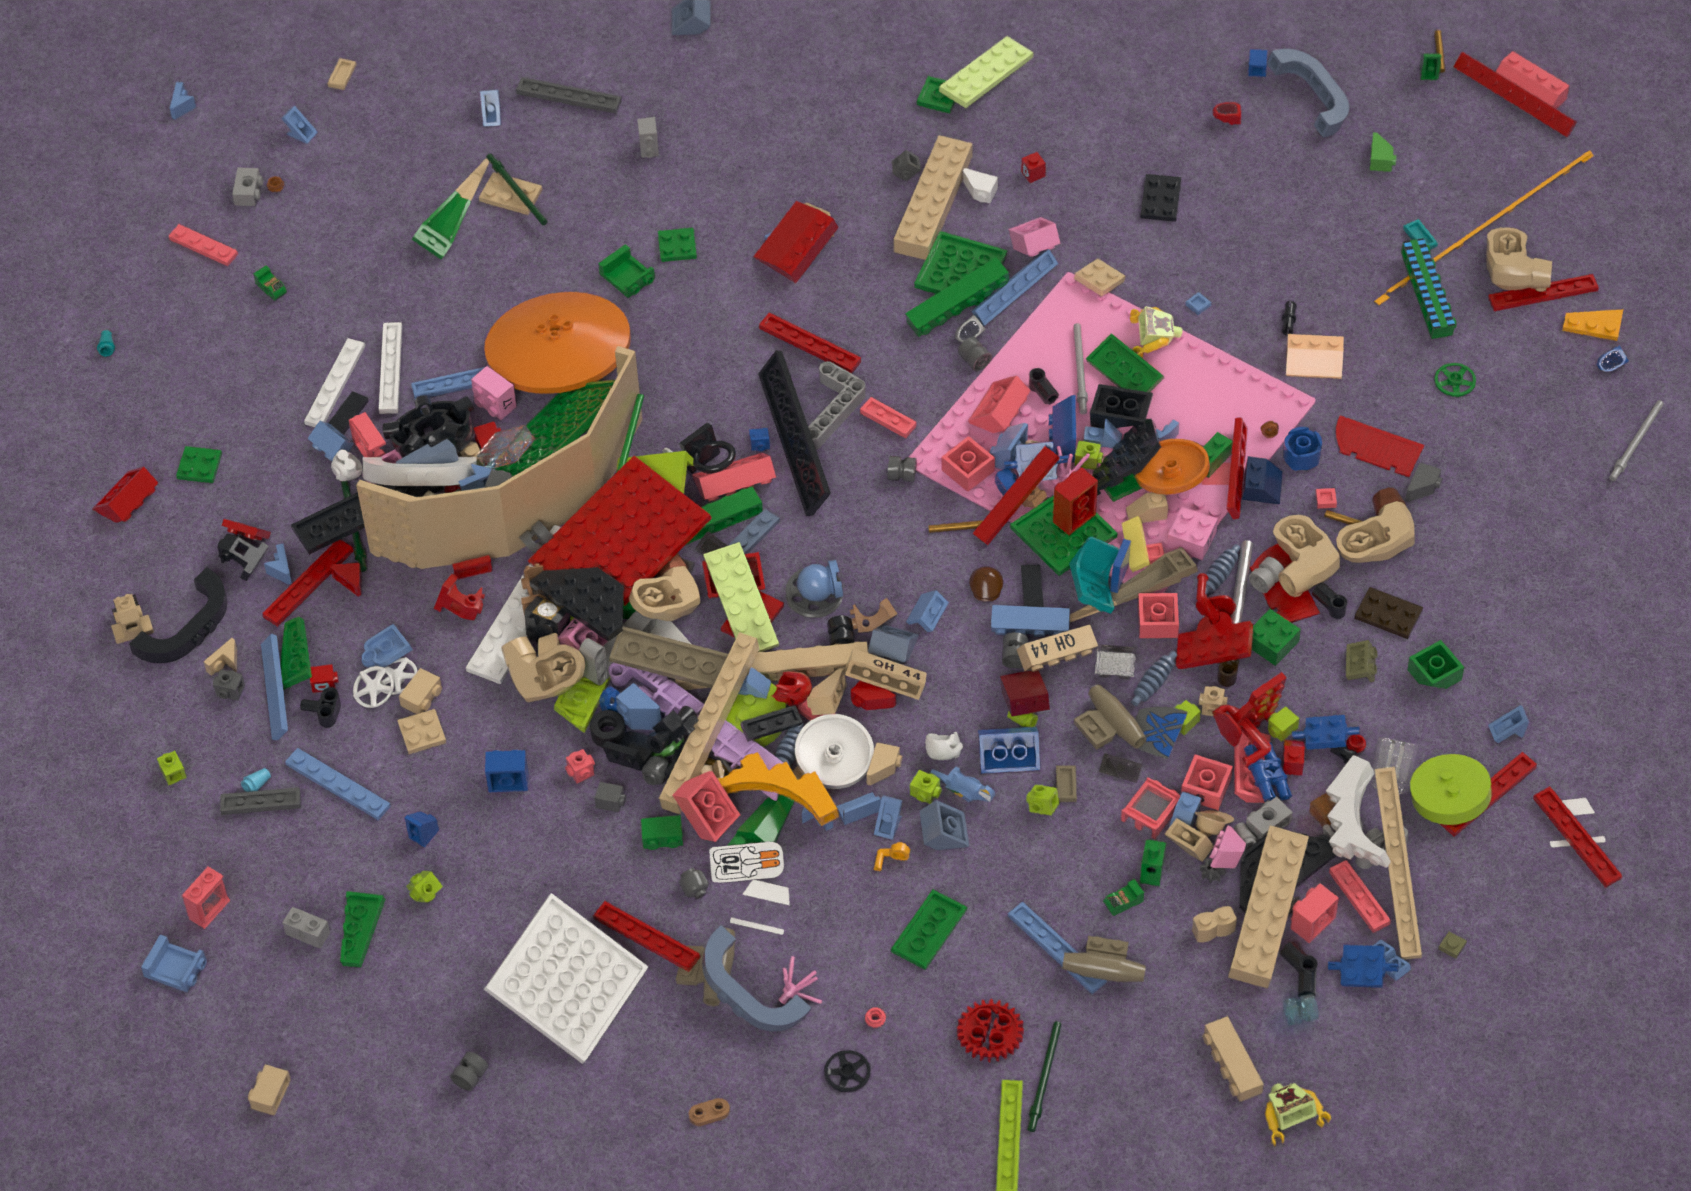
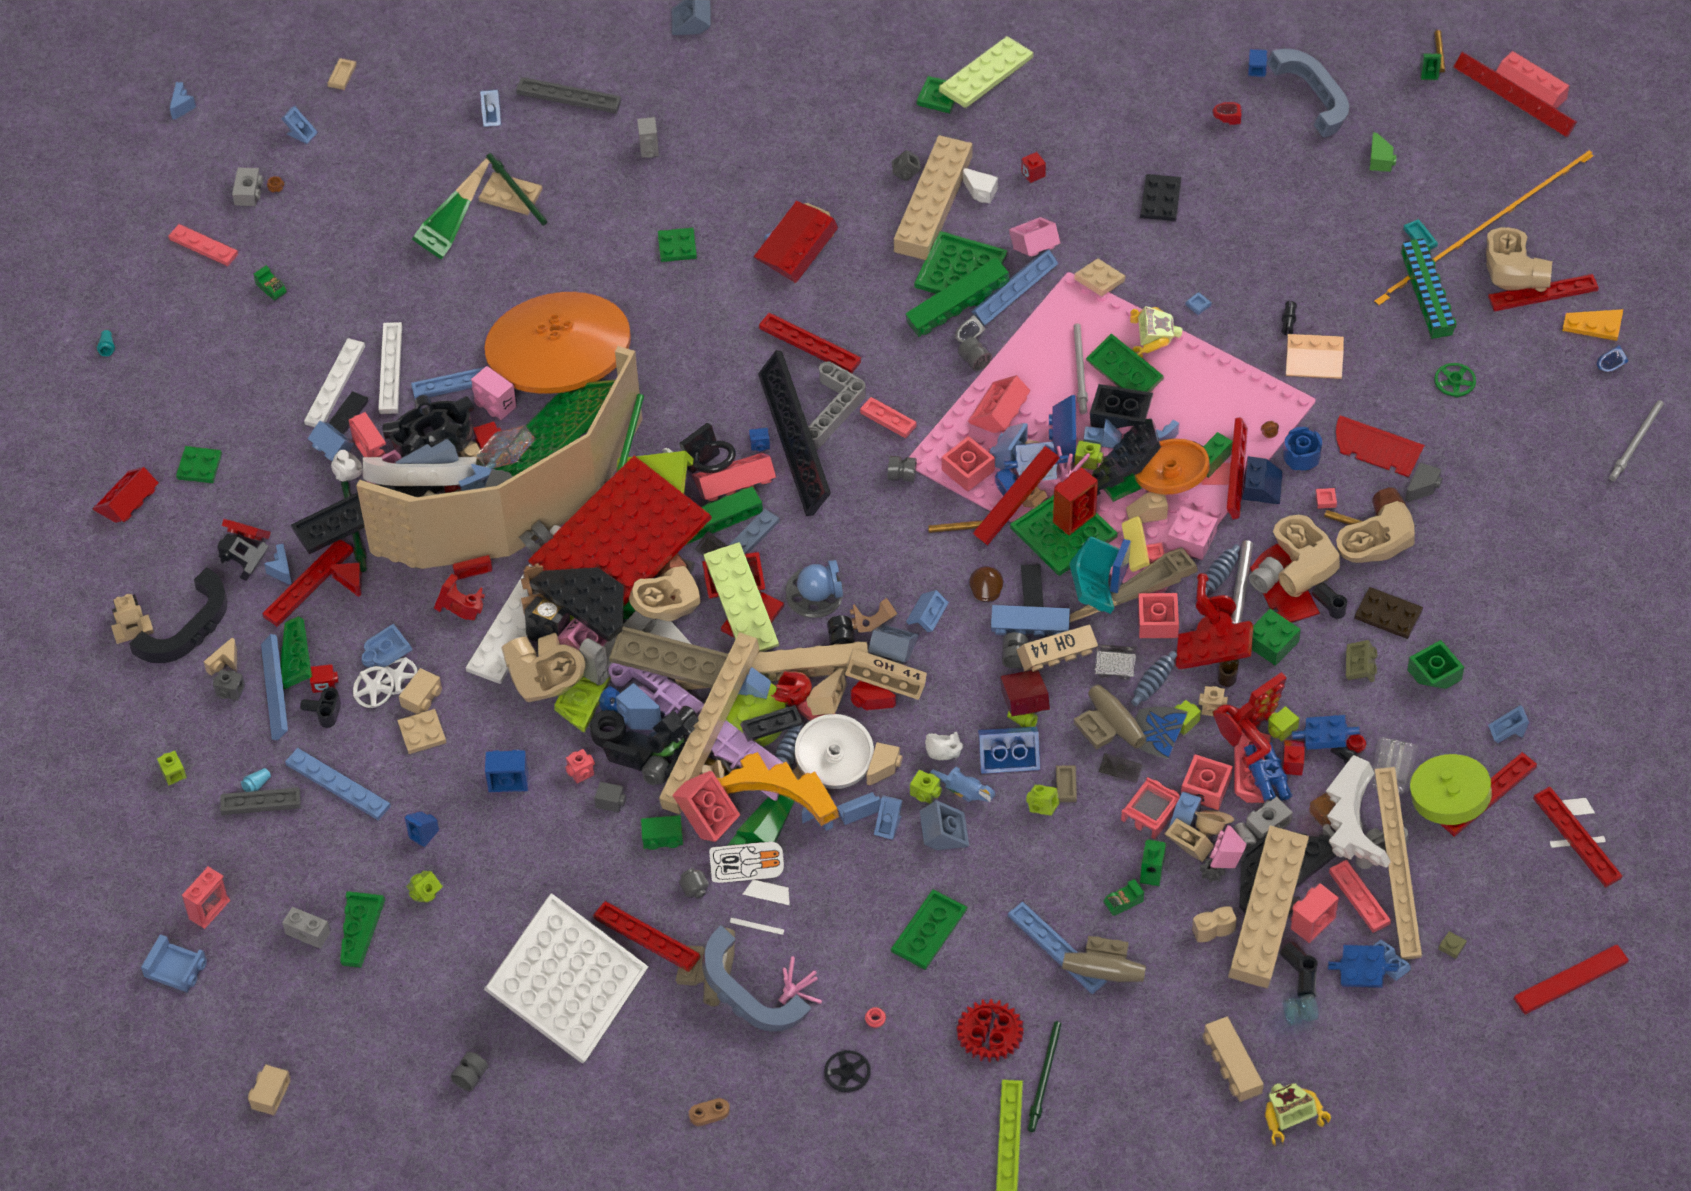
(625, 272): green panel -> none
(898, 851): light orange plate -> none
(1040, 384): black piece -> none
(1571, 979): none -> red tile

